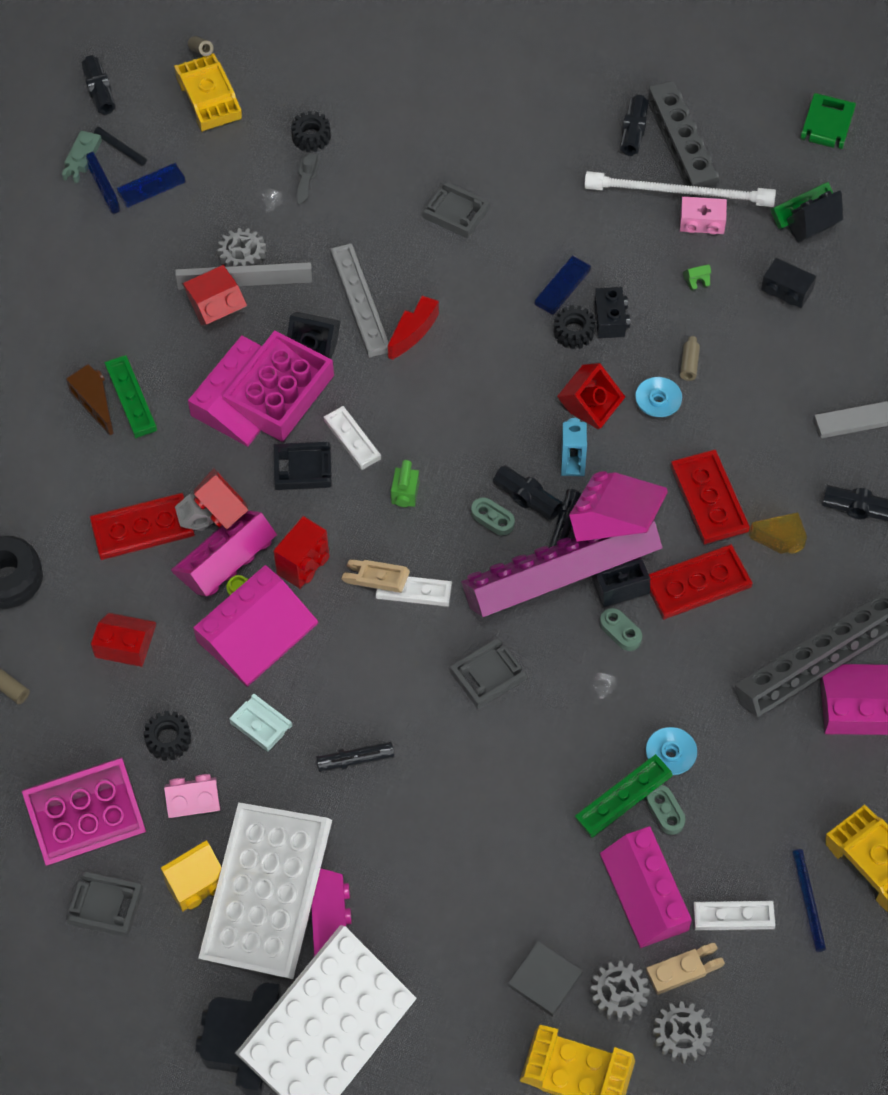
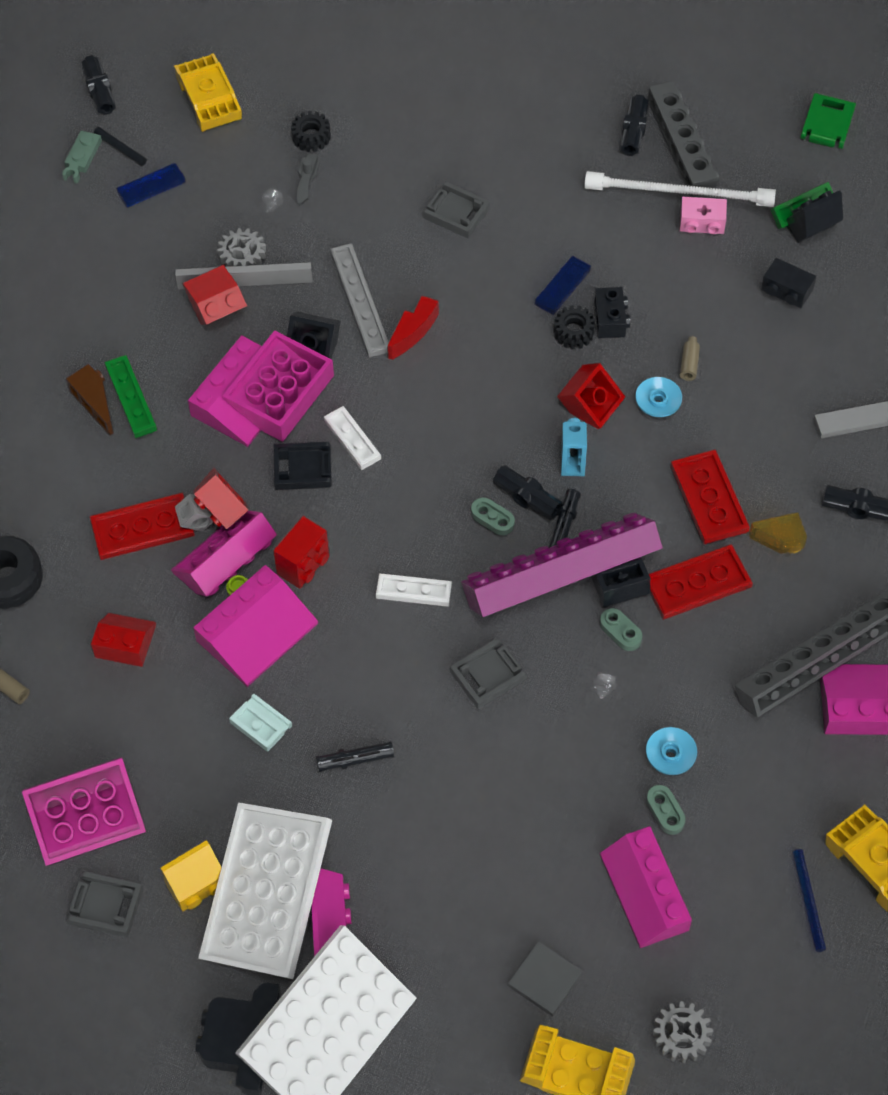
(102, 182): clear blue tile -> none
(164, 722): black tyre -> none
(192, 796): bright pink bracket -> none
(200, 46): dark tan cylinder -> none
(377, 575): tan hinge -> none
(405, 485): bright green brick -> none
(615, 506): dark pink slope -> none
(623, 795): green plate -> none
(628, 996): light grey gear -> none
(683, 968): tan hinge -> none
(701, 273): bright green tile -> none
(734, 915): white tile -> none

